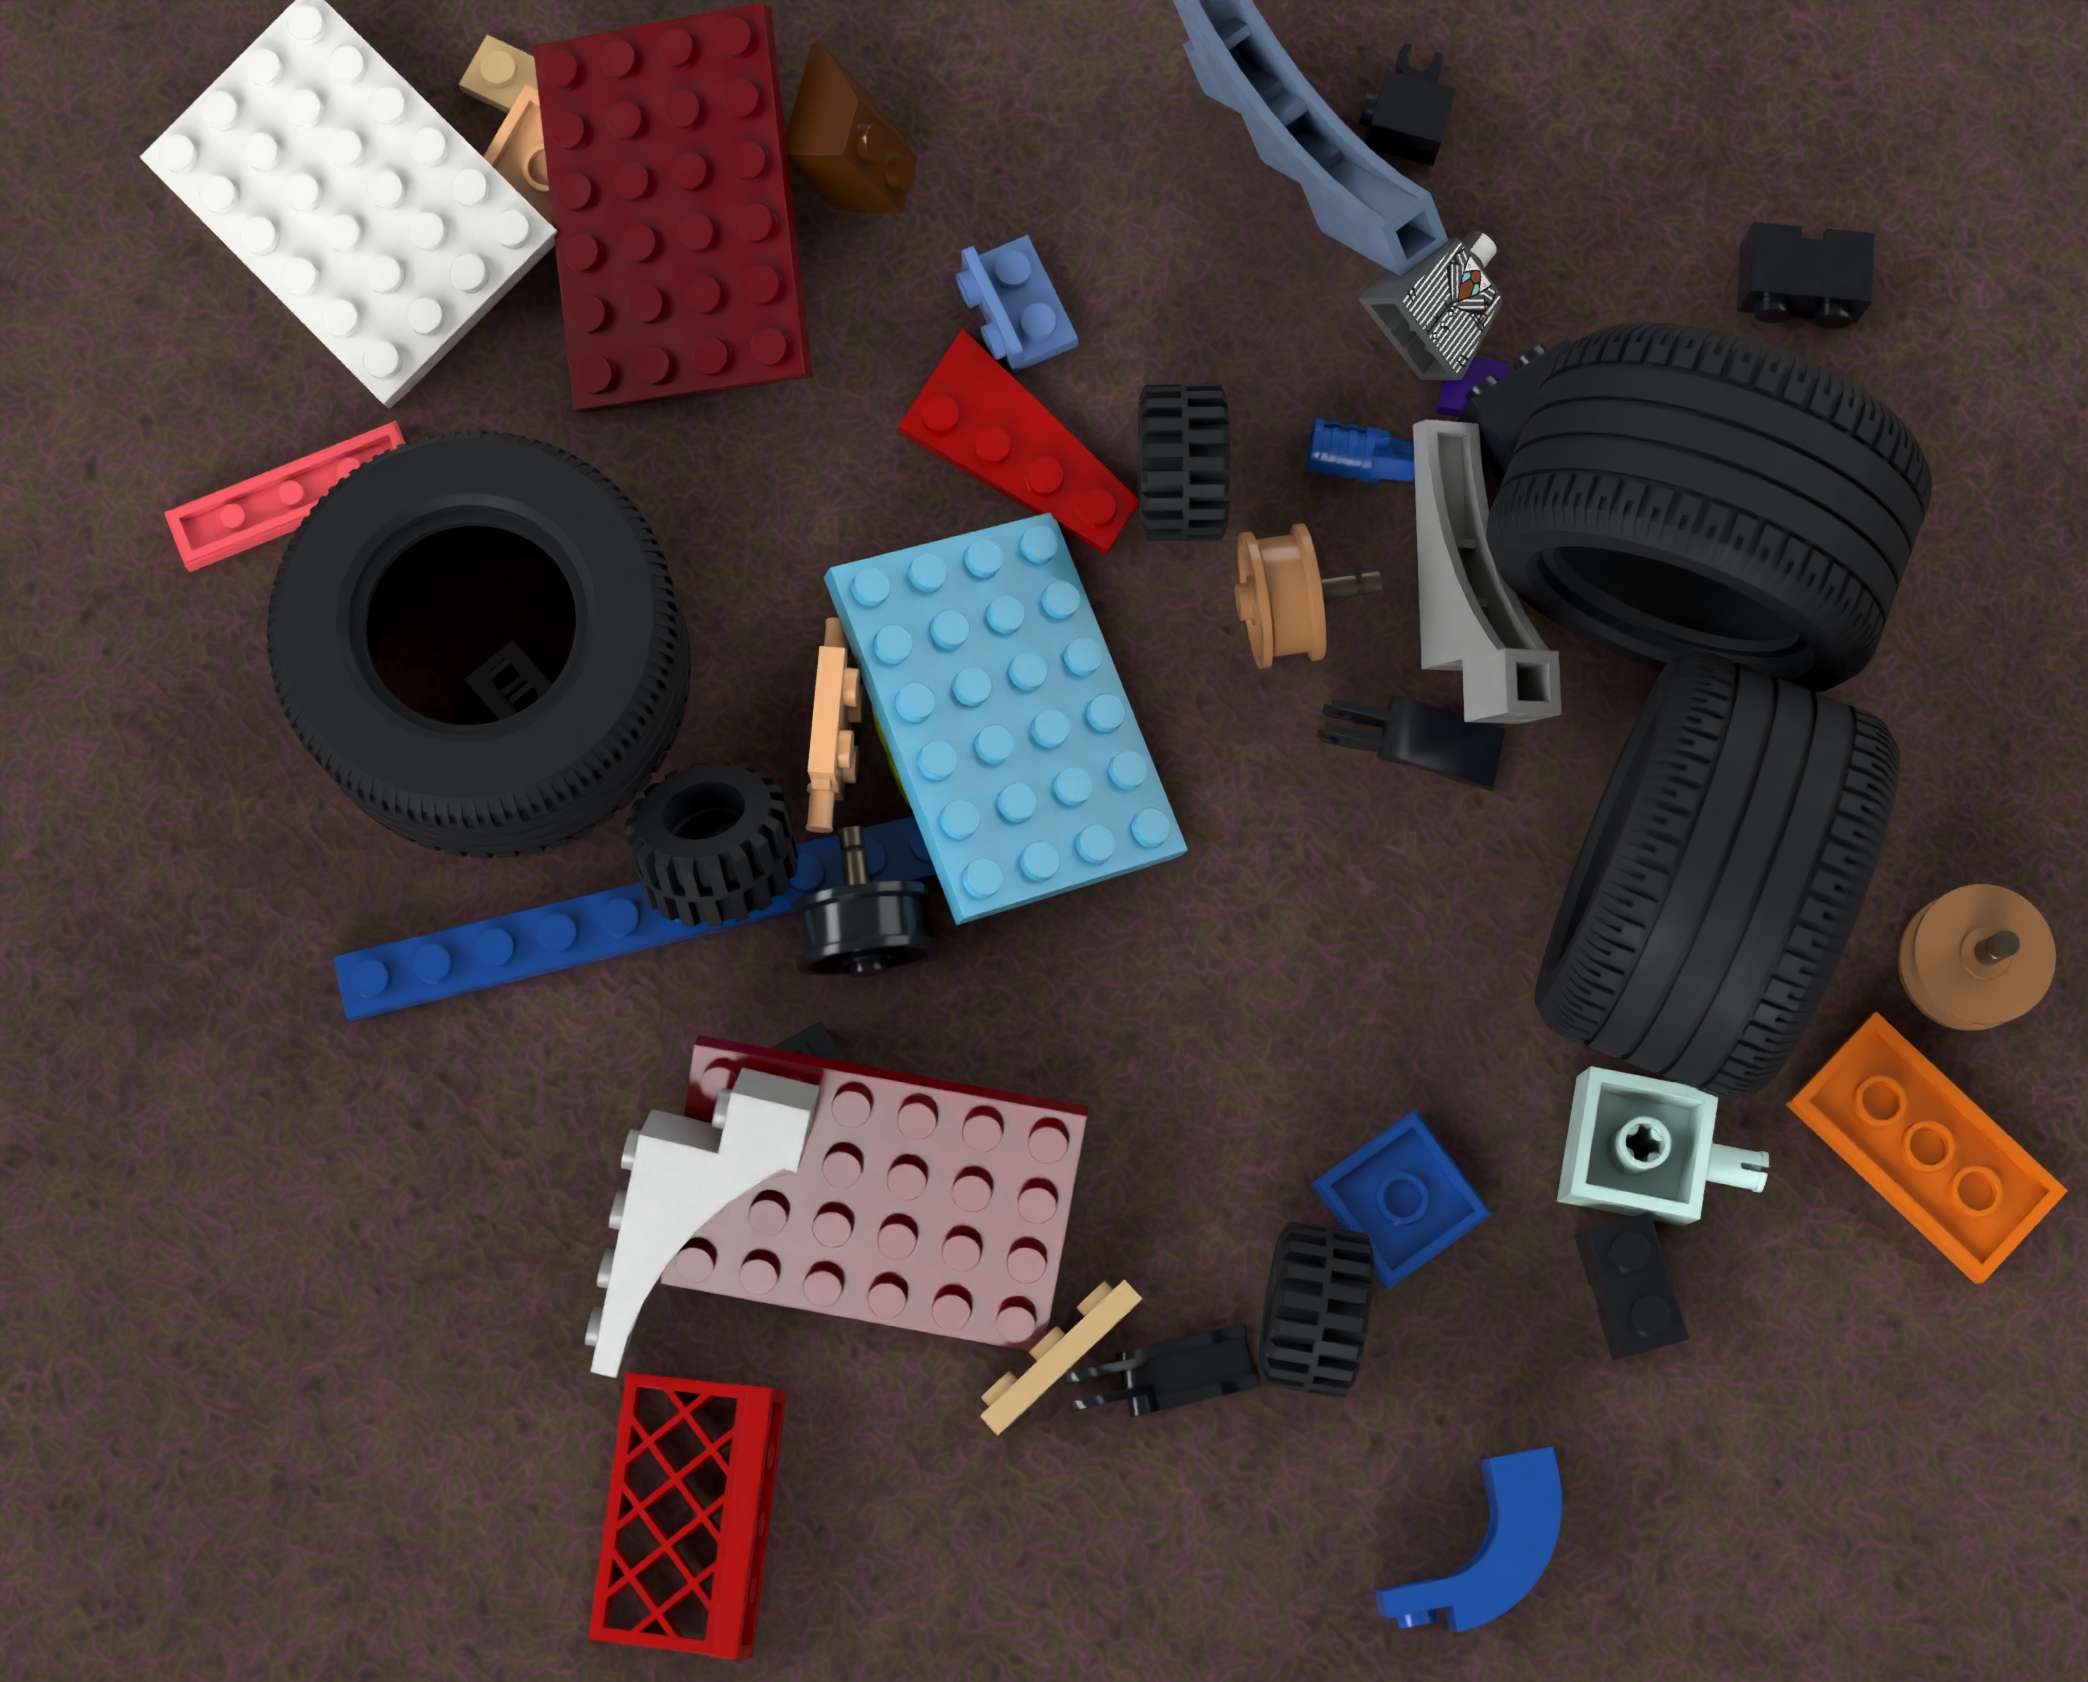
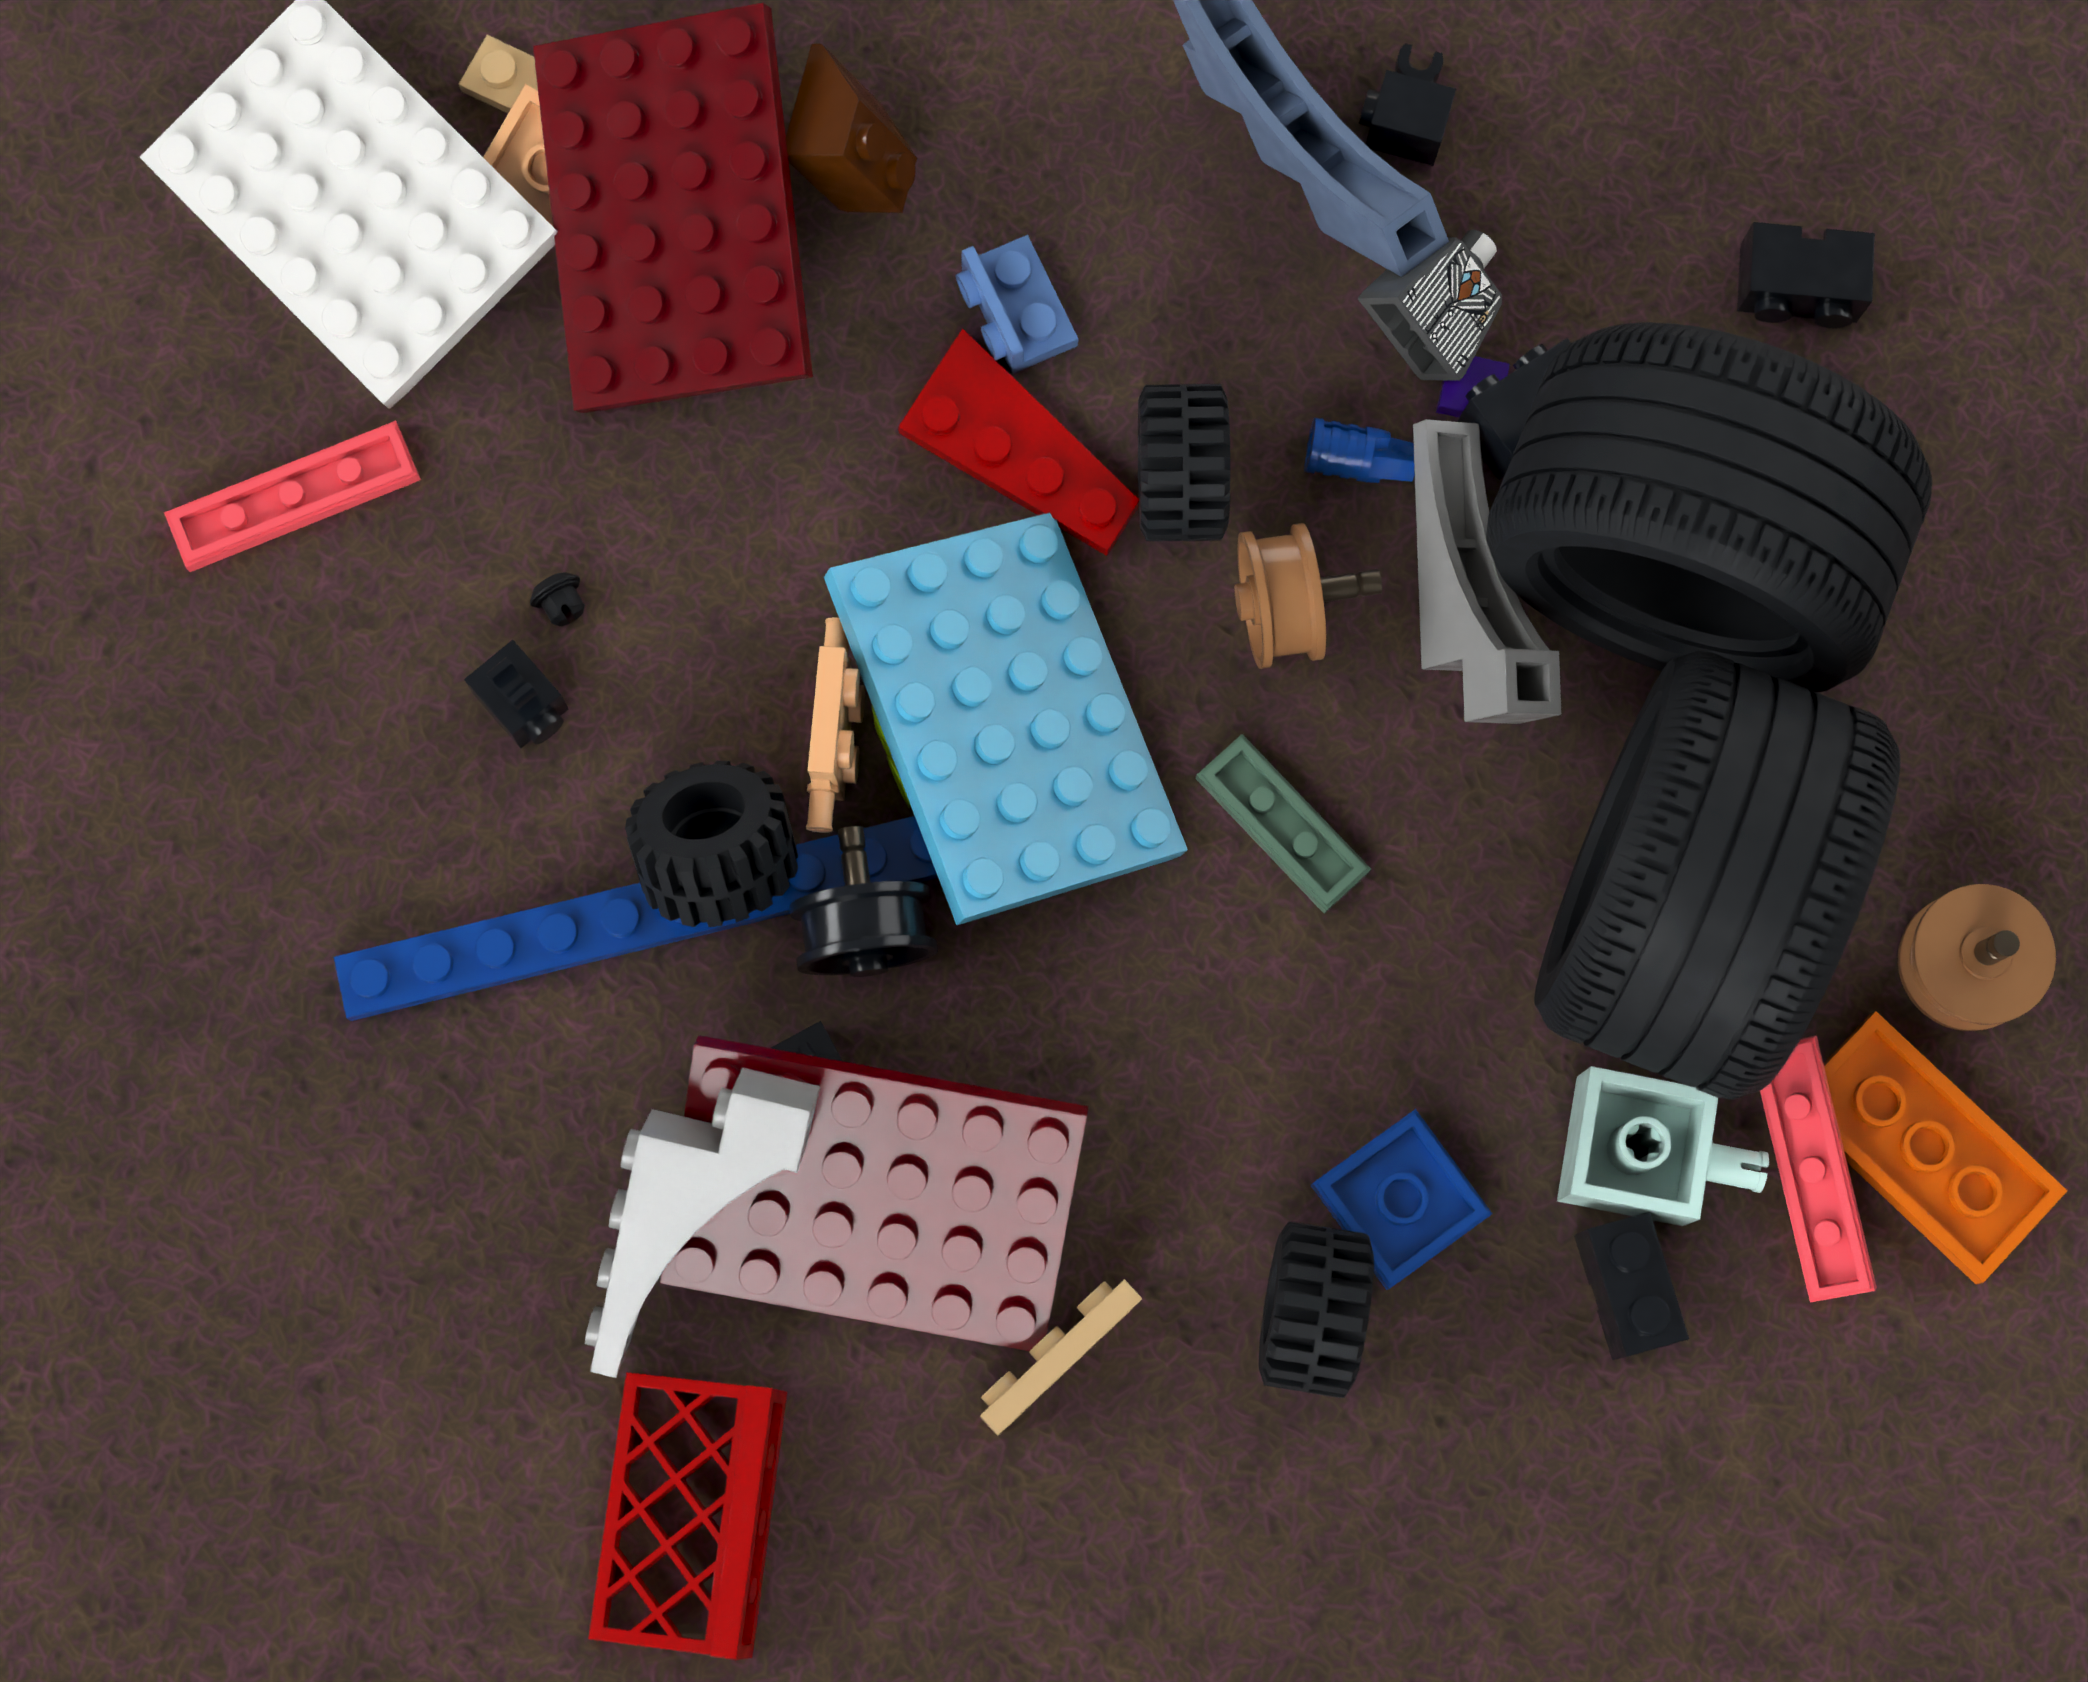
(508, 780): black tyre -> none
(1175, 1372): black arm -> none
(1283, 823): none -> sand green tile
(1420, 738): black arm -> none
(1518, 1544): blue arch -> none
(1816, 1177): none -> coral tile

